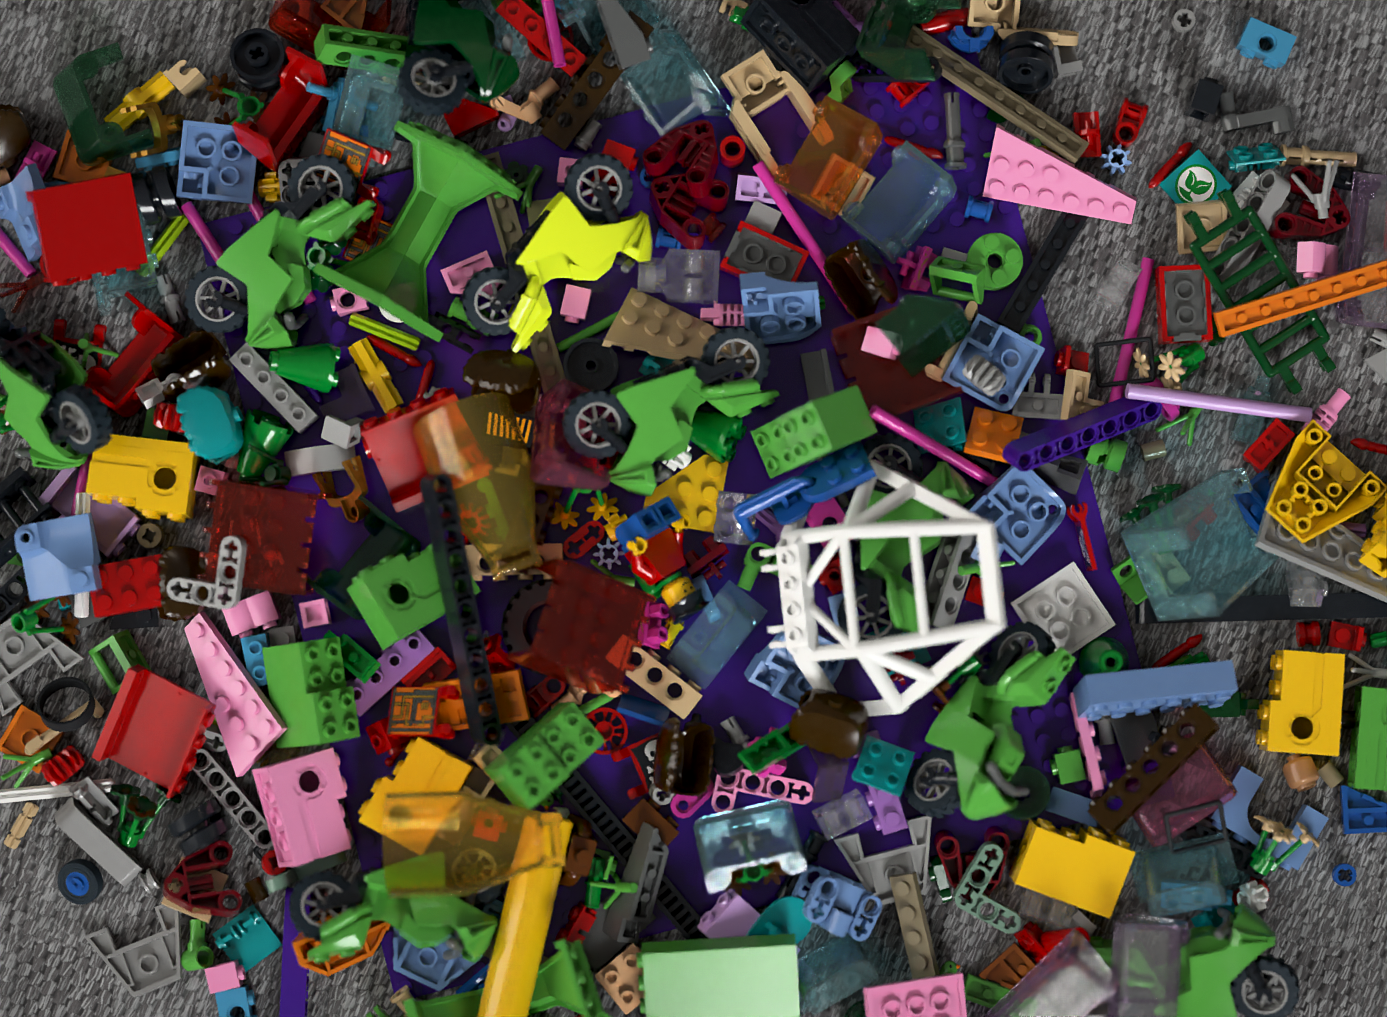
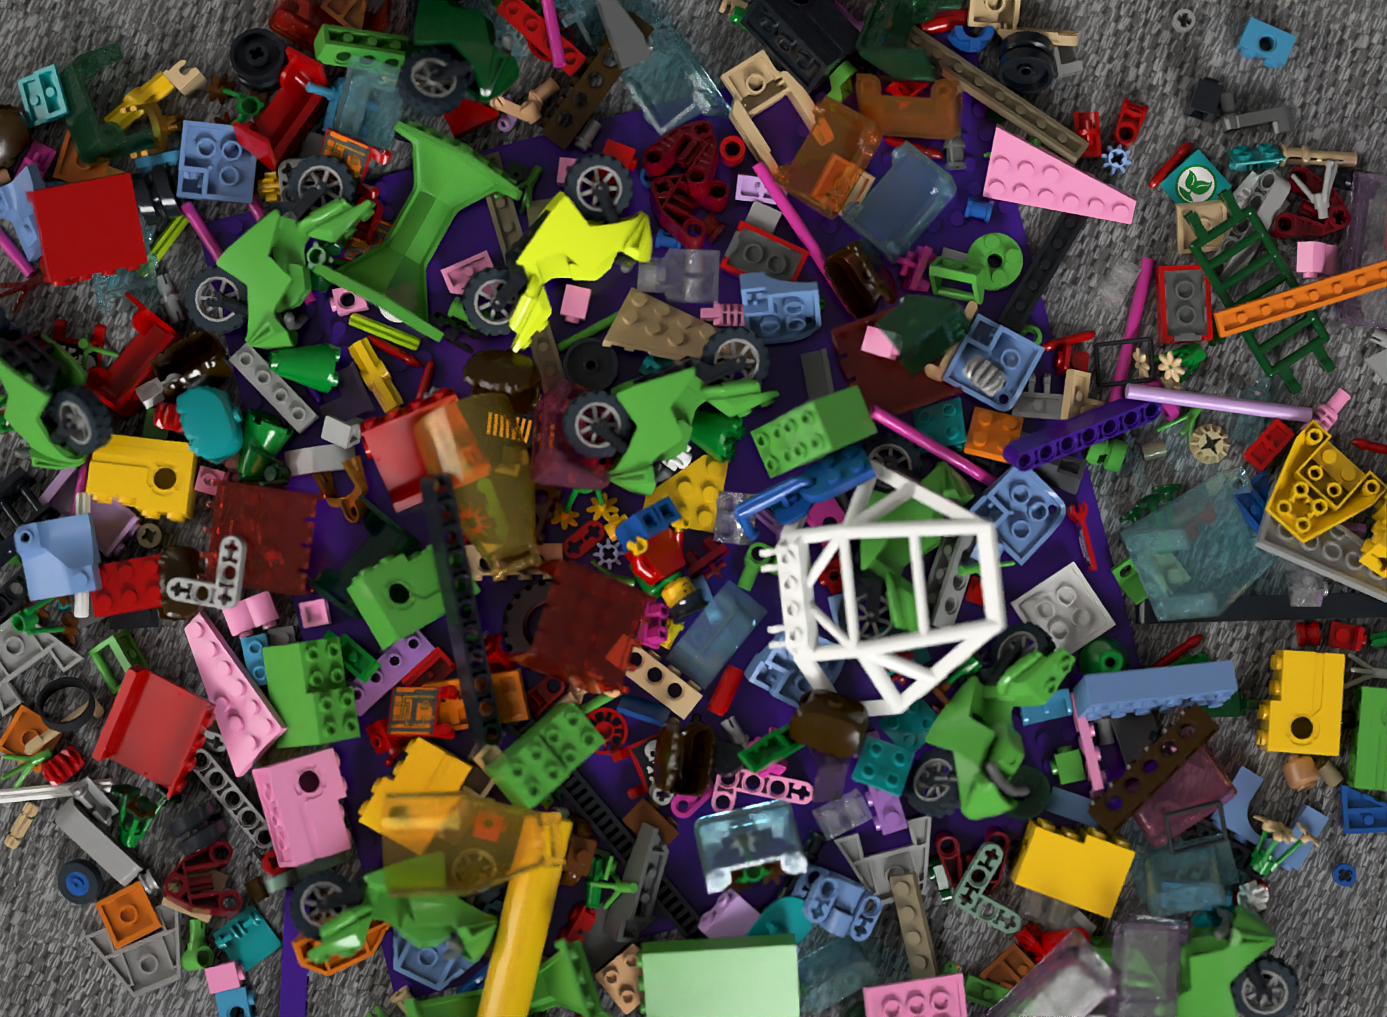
(43, 96): none -> teal slope
(128, 915): none -> orange plate
(725, 690): none -> red piece
(910, 727): none -> teal hinge
(912, 116): none -> clear orange windscreen
(1057, 706): none -> dark azure hinge
(1071, 339): none -> red piece
(1198, 440): none -> tan gear

